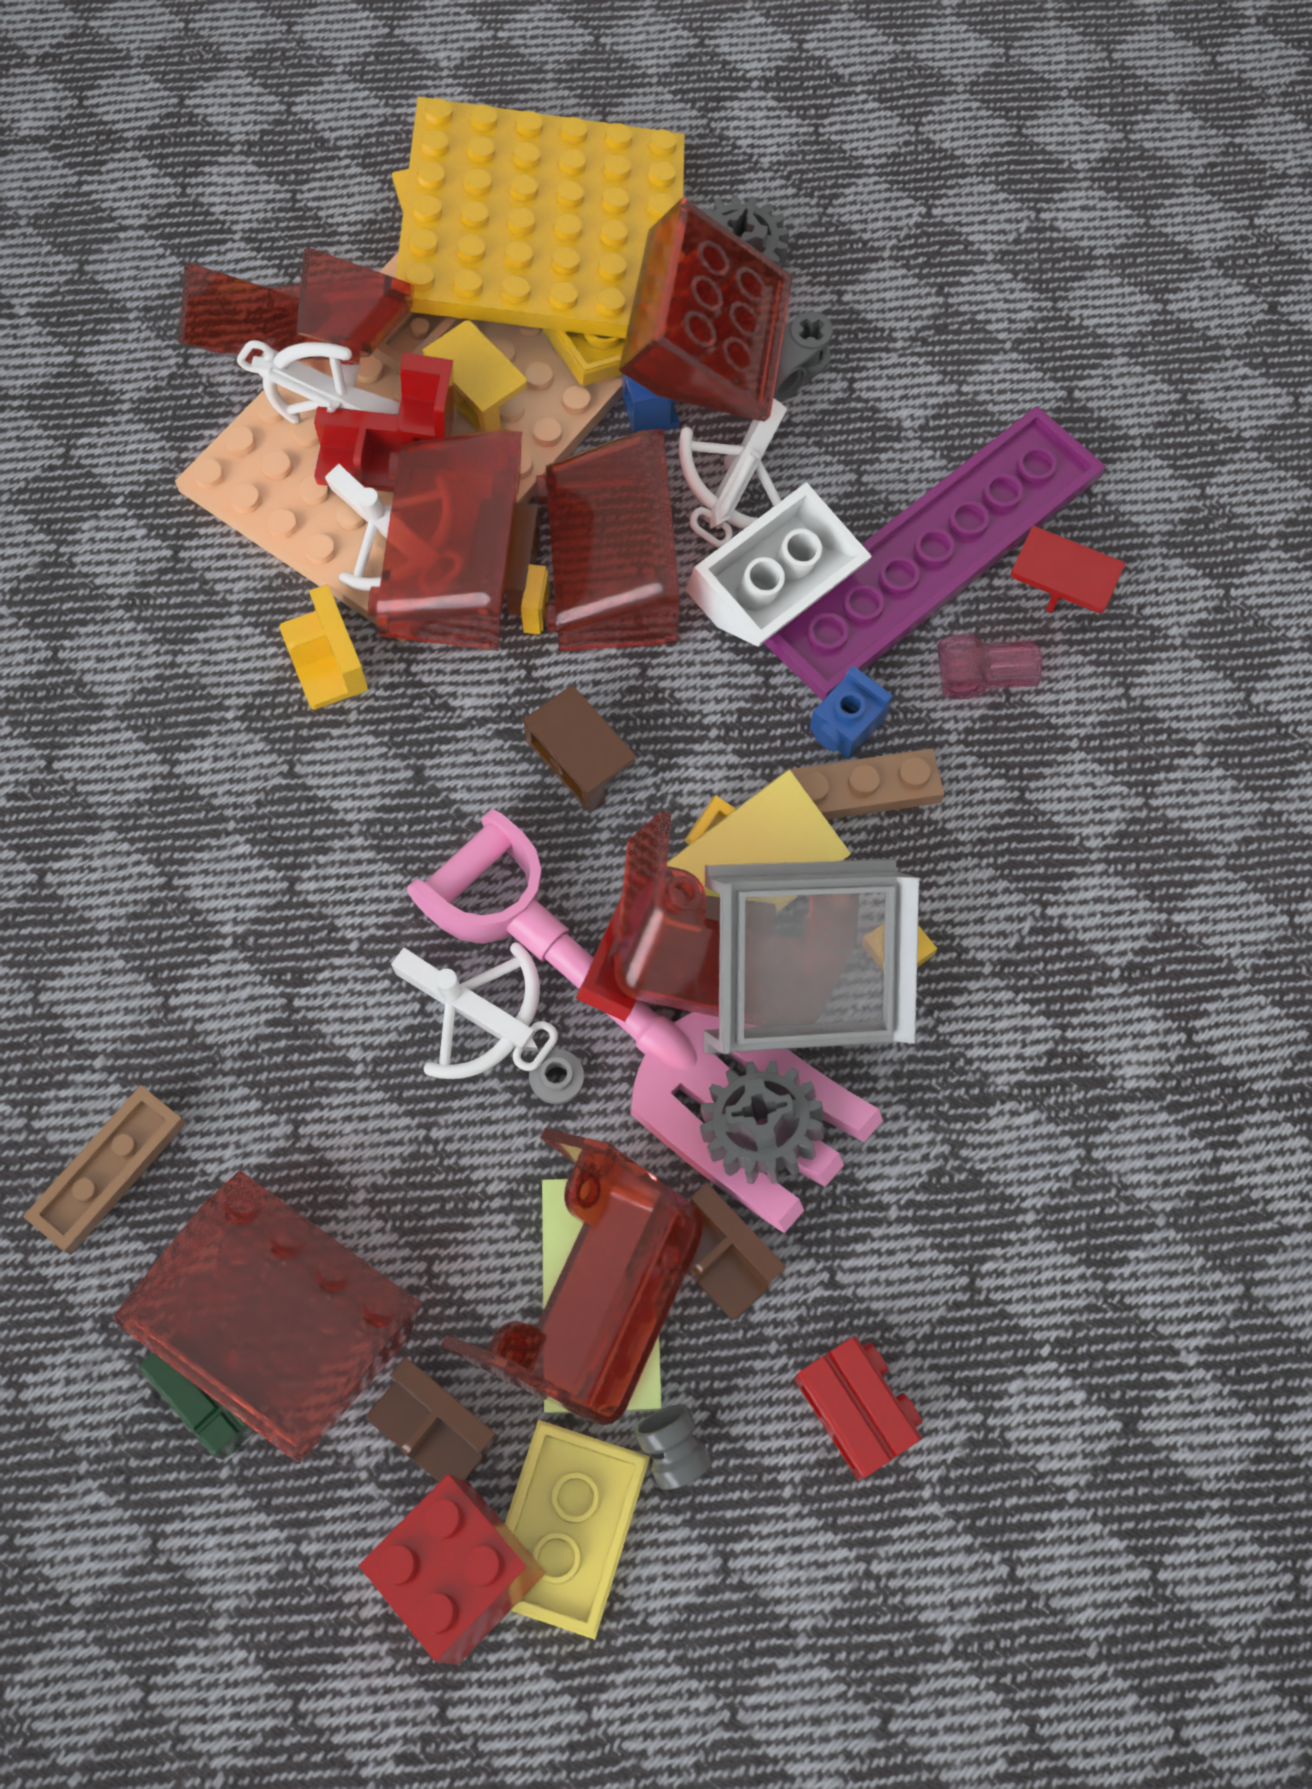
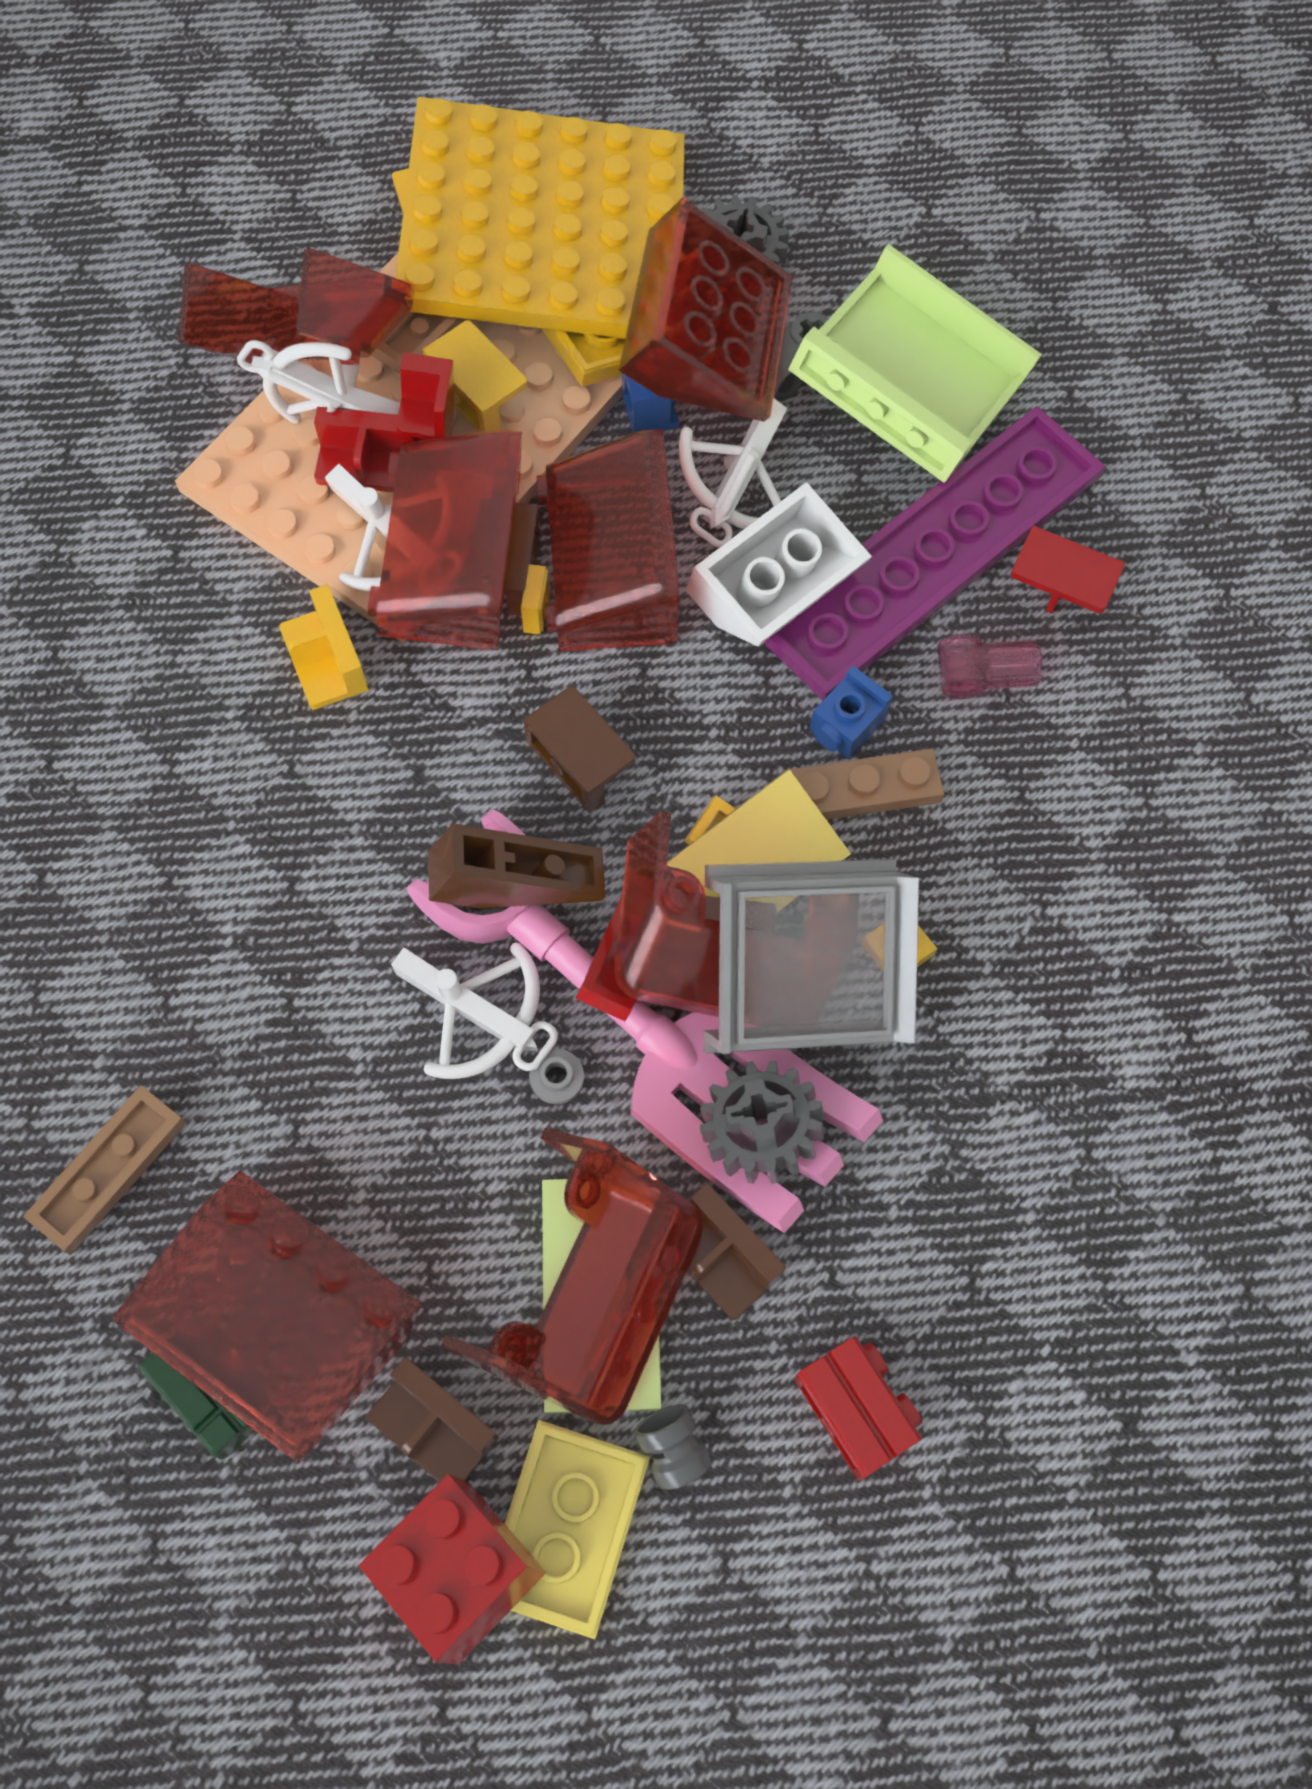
(511, 869): none -> reddish brown slope
(915, 363): none -> yellowish green panel

